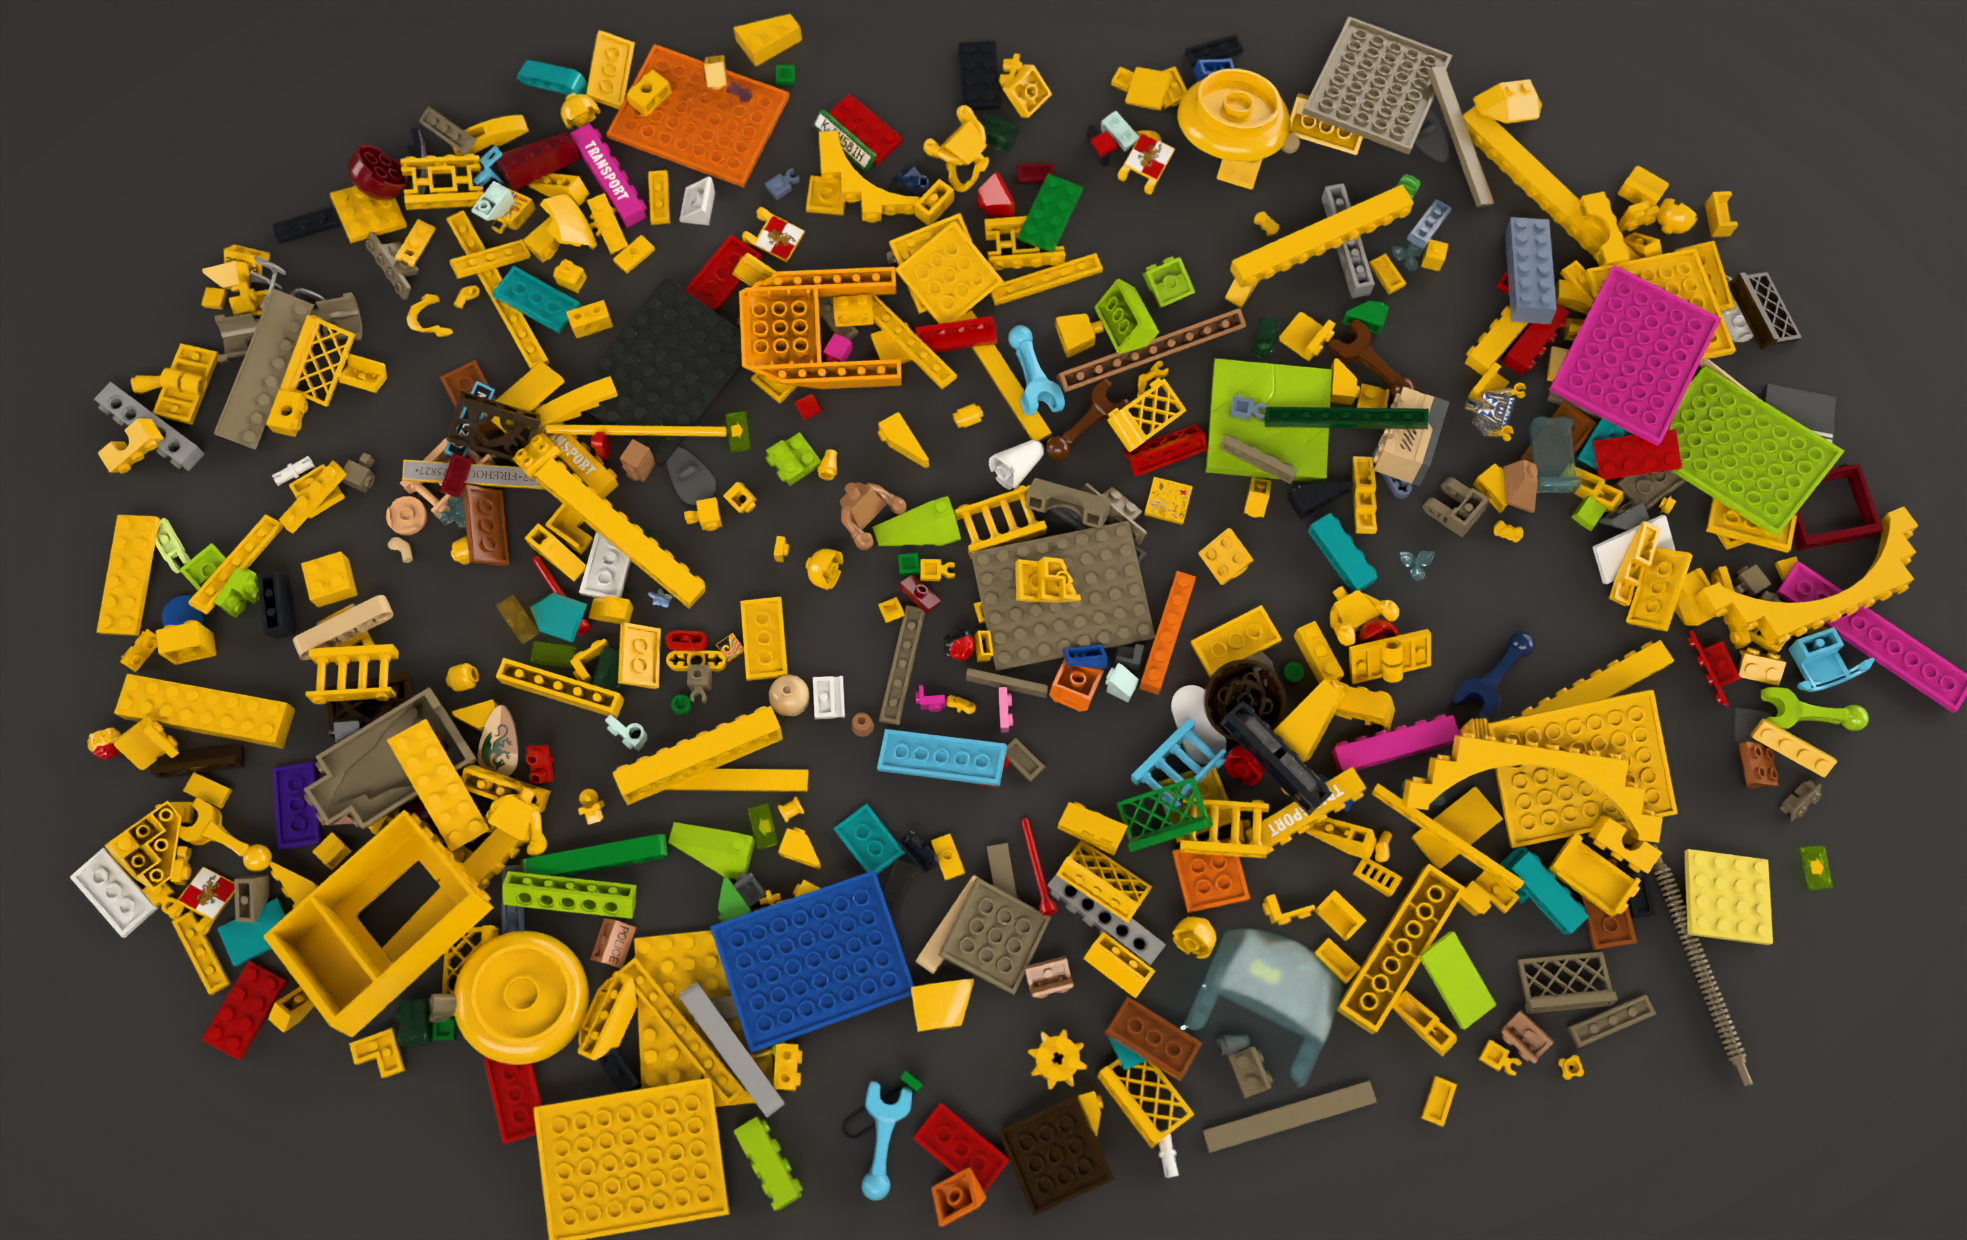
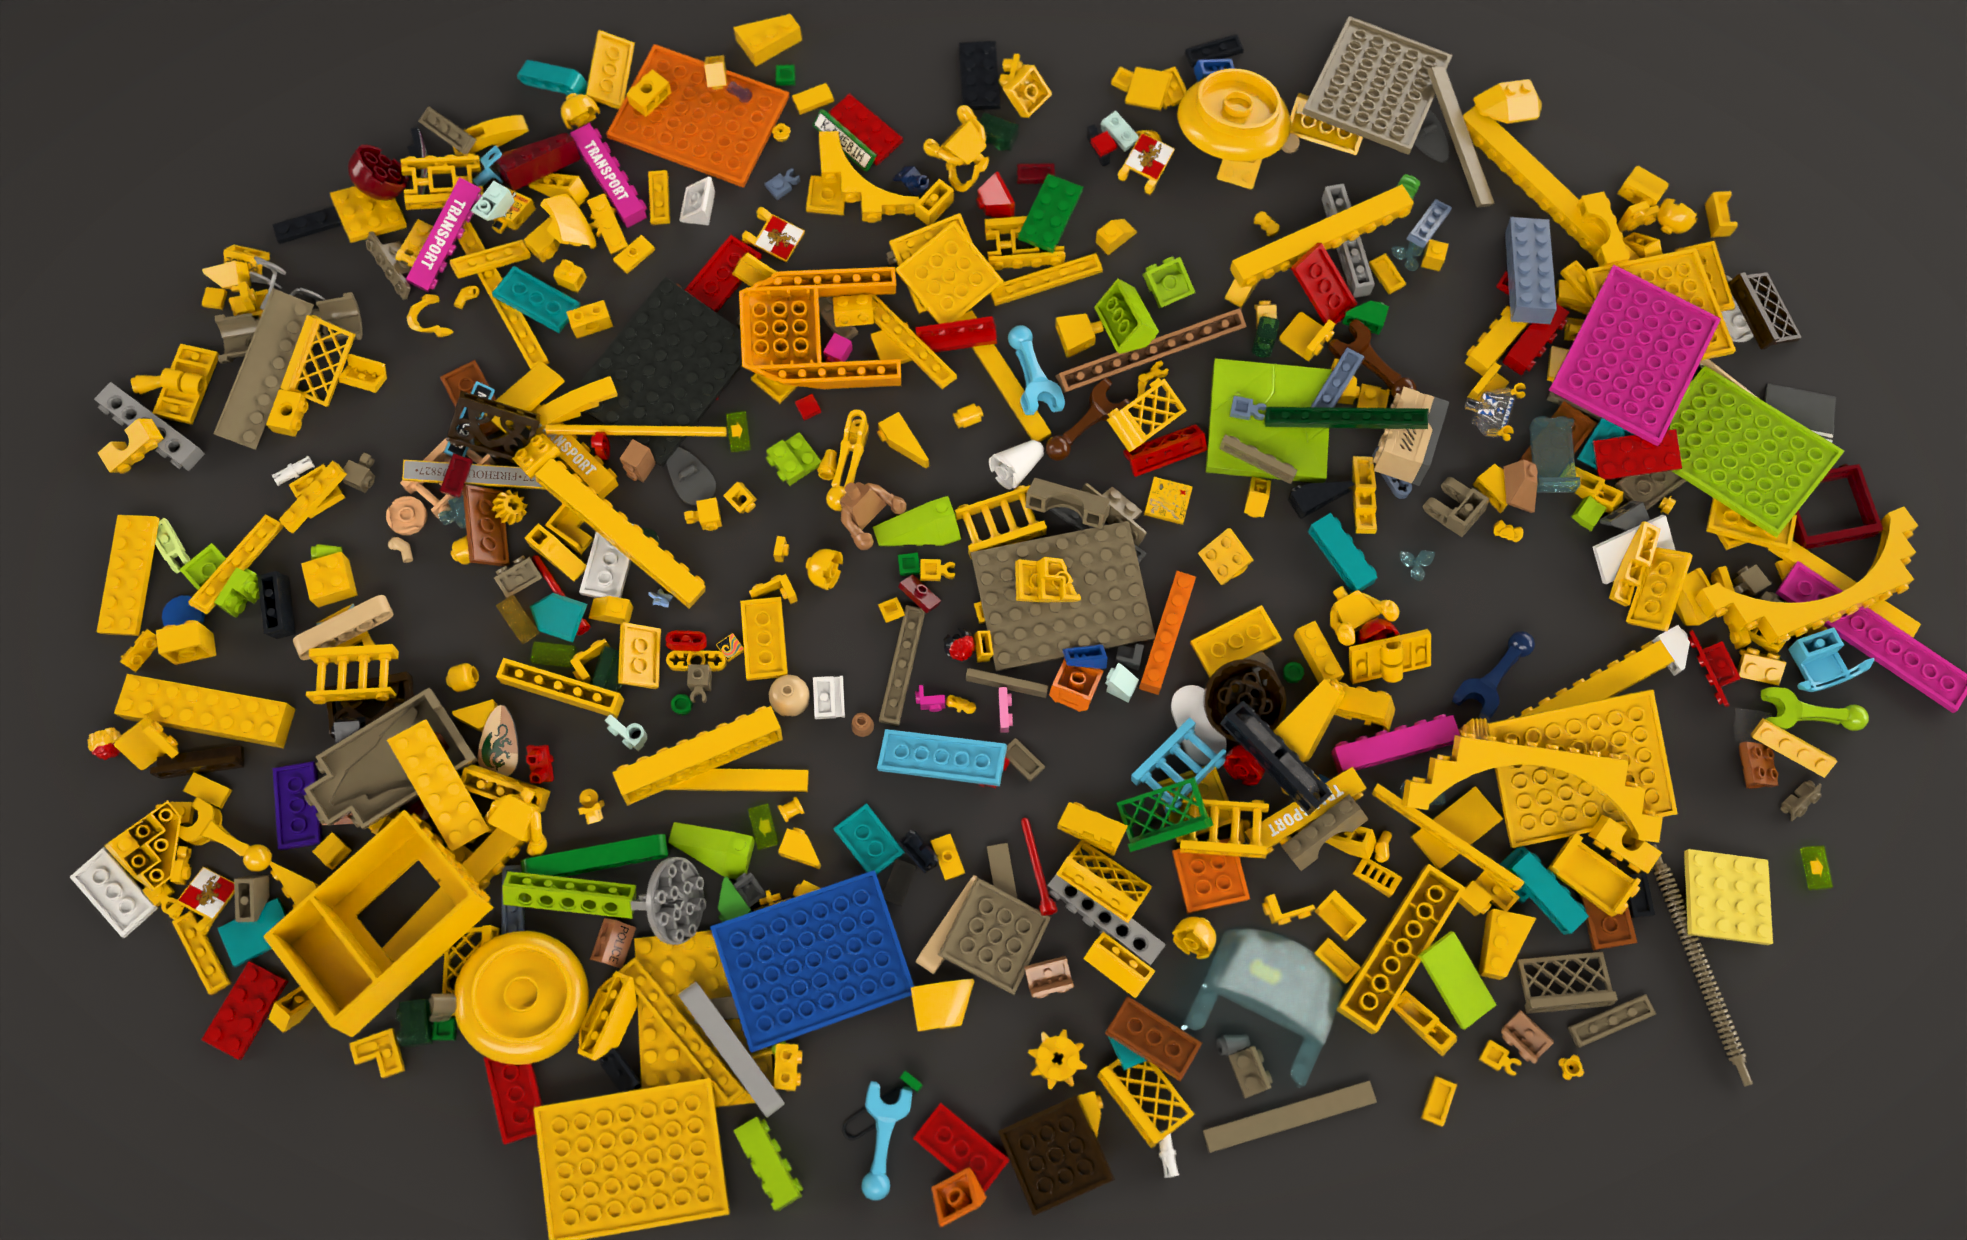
(323, 550): none -> lime cone
(443, 235): none -> dark pink brick
(509, 507): none -> yellow gear
(517, 576): none -> dark tan bracket
(673, 901): none -> light grey bracket
(775, 583): none -> yellow bracket
(781, 136): none -> yellow plate
(813, 98): none -> yellow tile
(854, 441): none -> yellow piece
(1114, 235): none -> yellow slope
(1266, 309): none -> yellow bracket
(1323, 284): none -> red plate
(1339, 379): none -> sand blue tile
(1342, 817): none -> dark tan arch
(1502, 942): none -> yellow wedge
(1677, 644): none -> white slope
(1844, 582): none -> yellow tile

